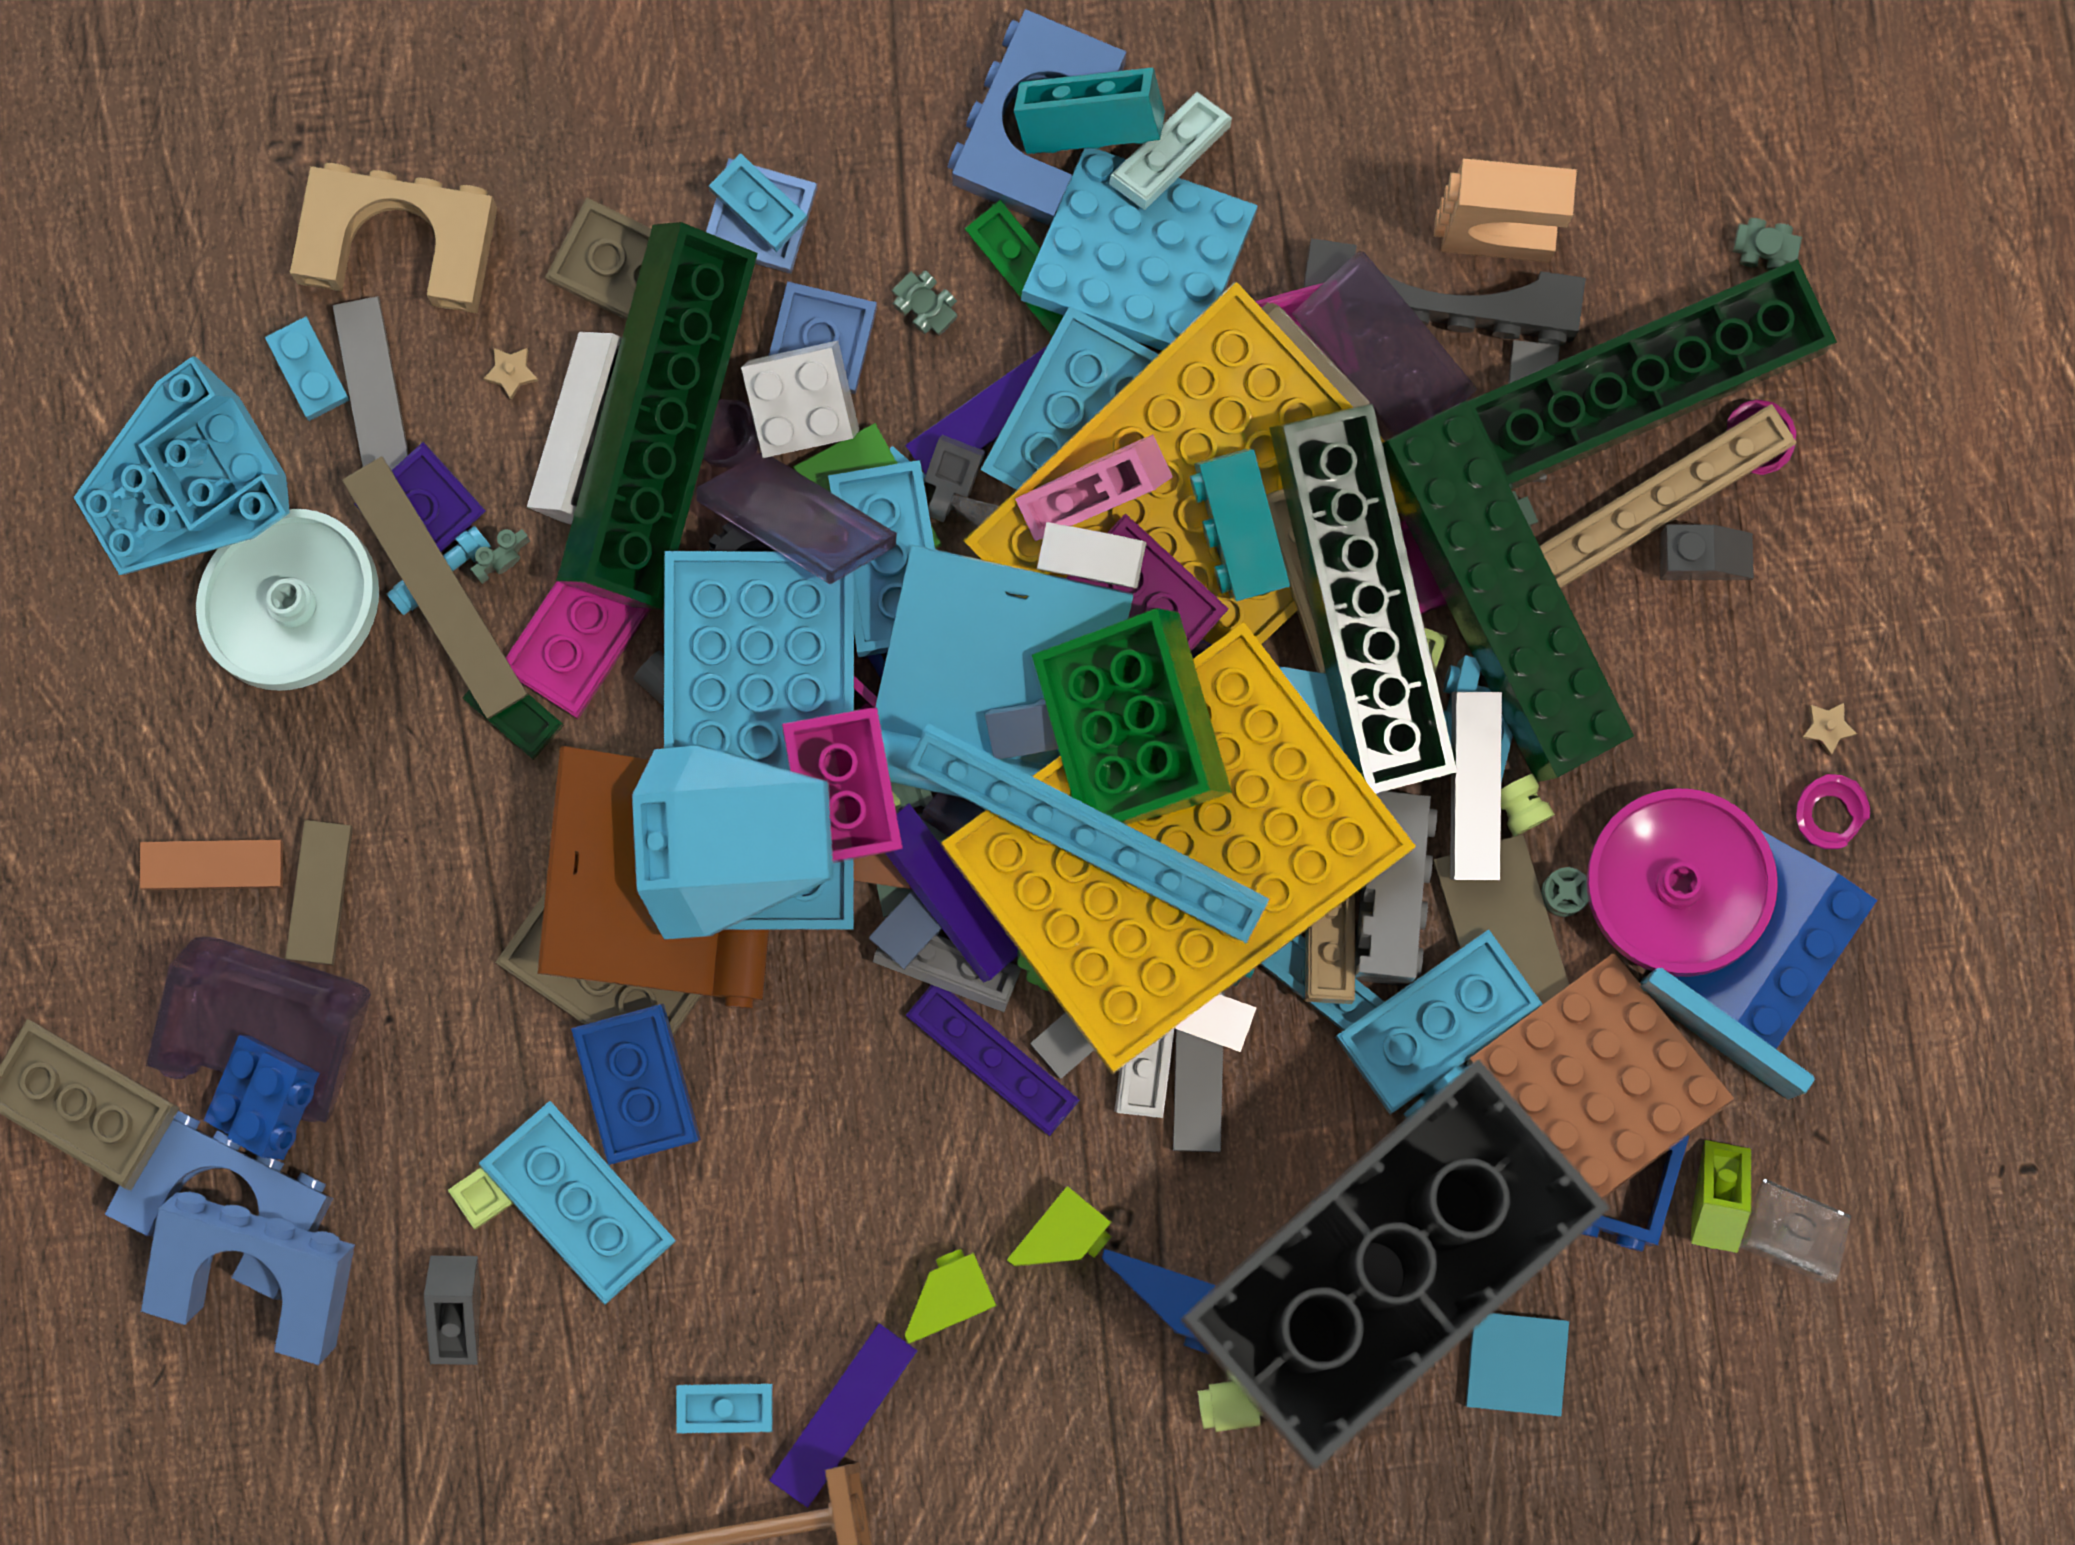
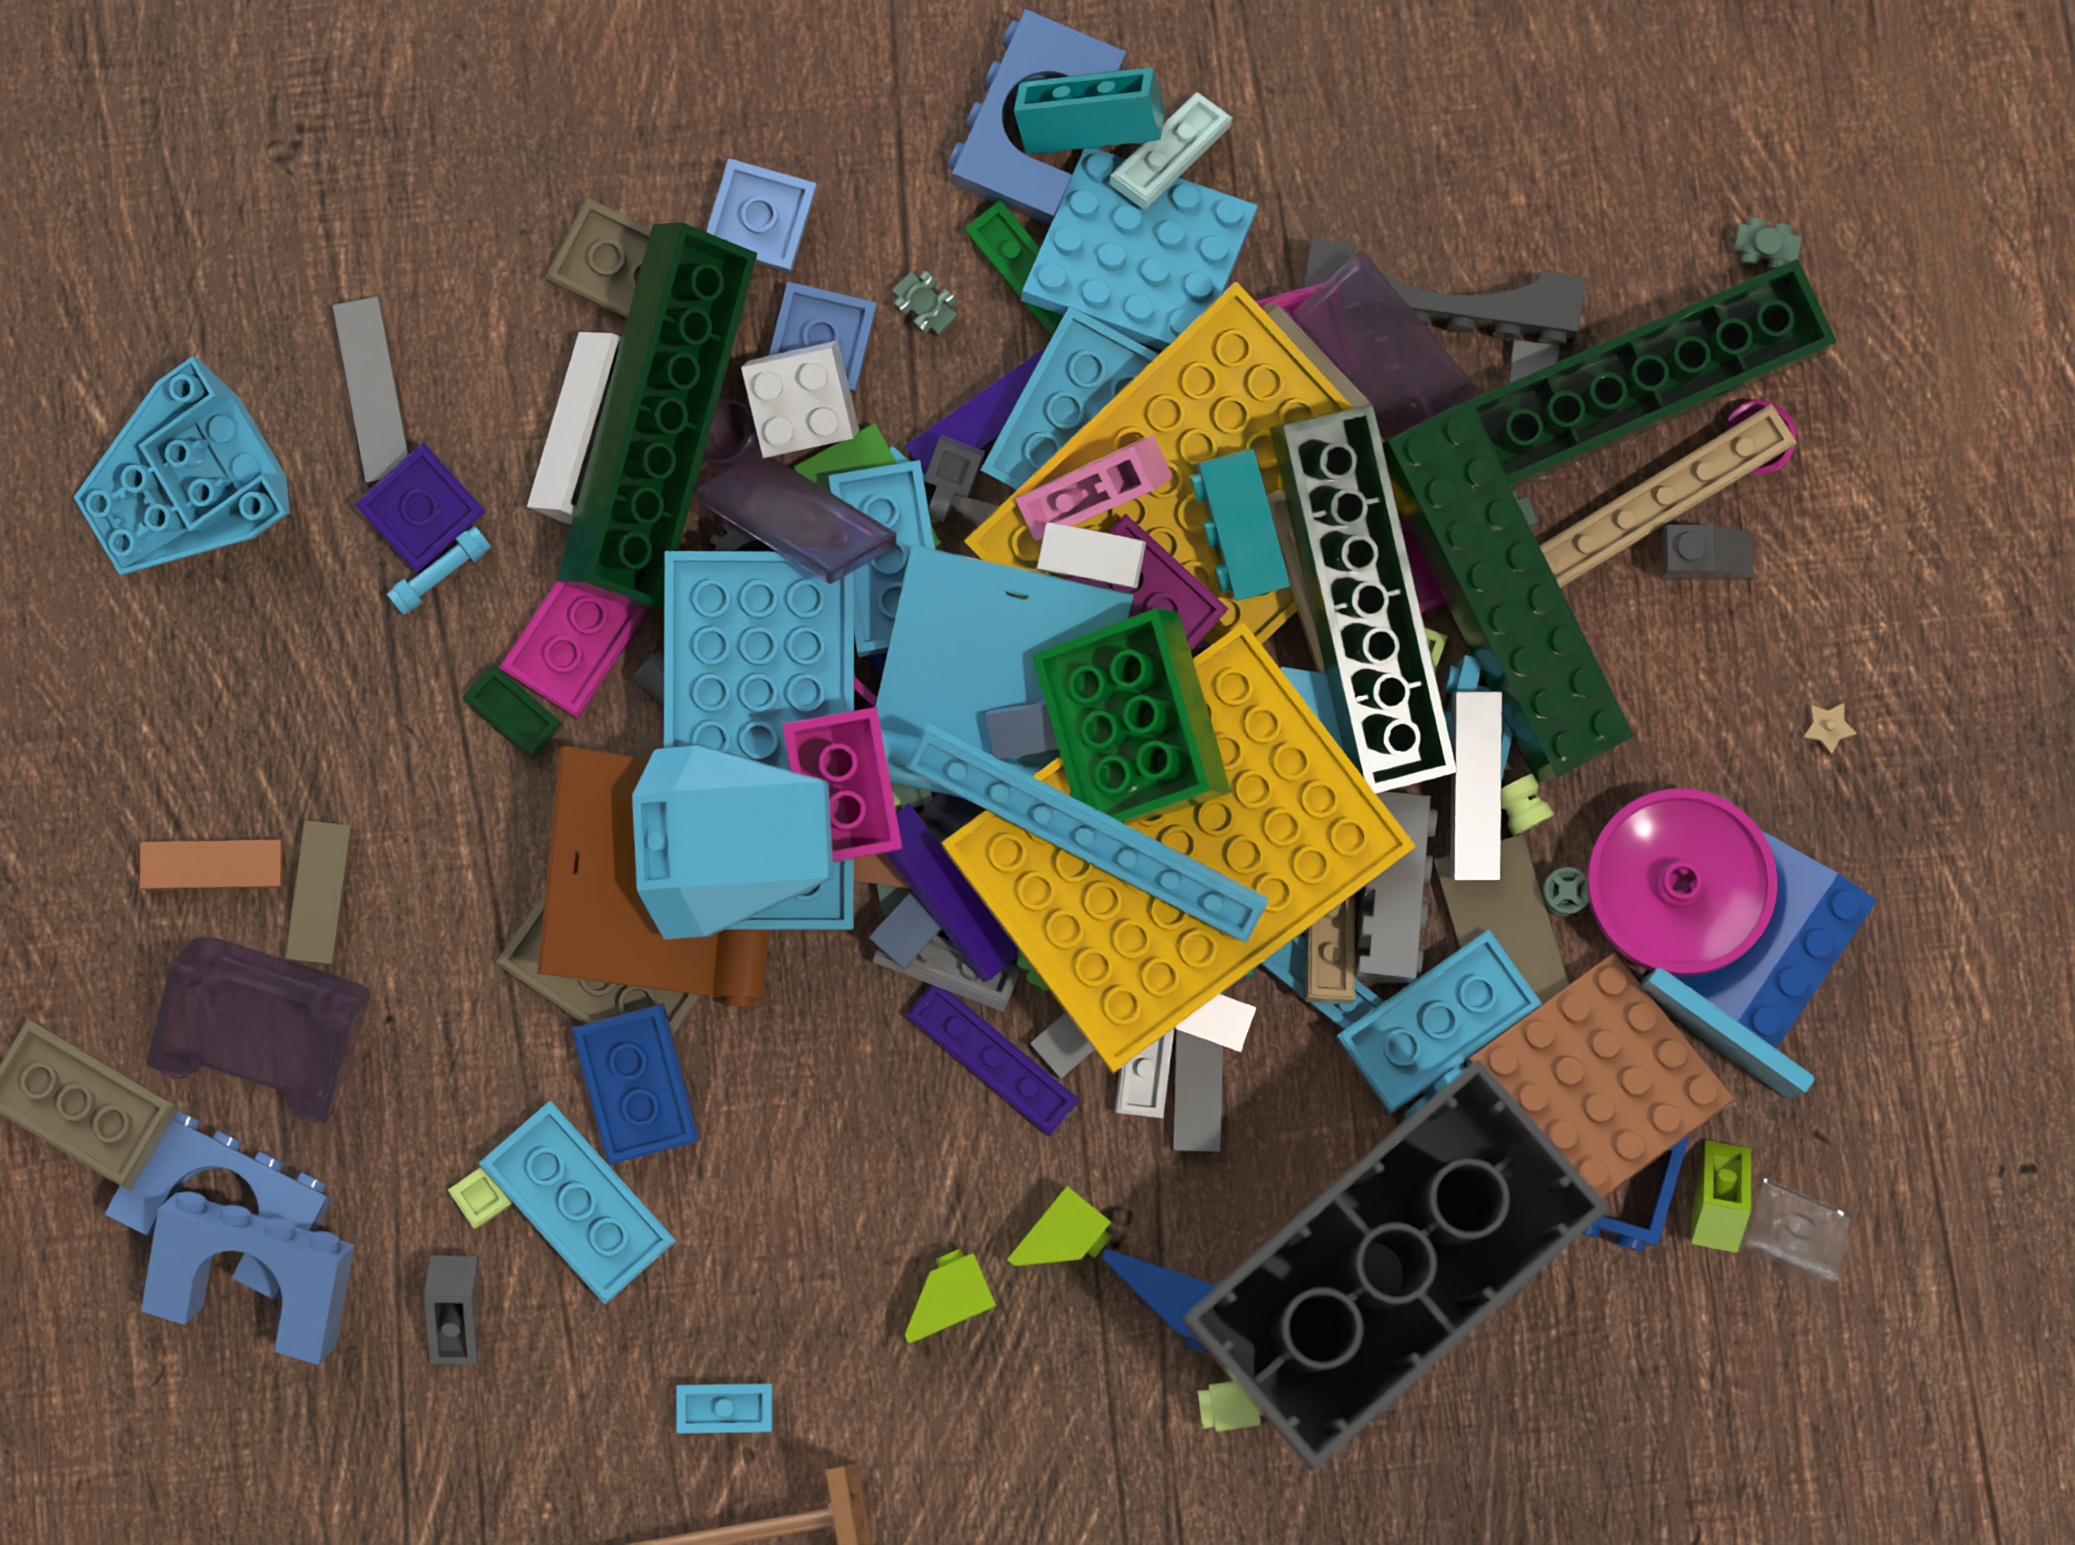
(261, 1098): blue plate -> none
(288, 602): light aqua dish -> none
(307, 368): medium azure plate -> none
(343, 201): tan arch -> none
(435, 587): dark tan tile -> none
(501, 558): sand green piece -> none
(510, 371): tan piece -> none
(758, 202): medium azure plate -> none
(843, 1415): dark purple tile -> none
(1505, 210): light nougat arch -> none
(1518, 1364): medium azure tile -> none
(1843, 789): dark pink piece -> none

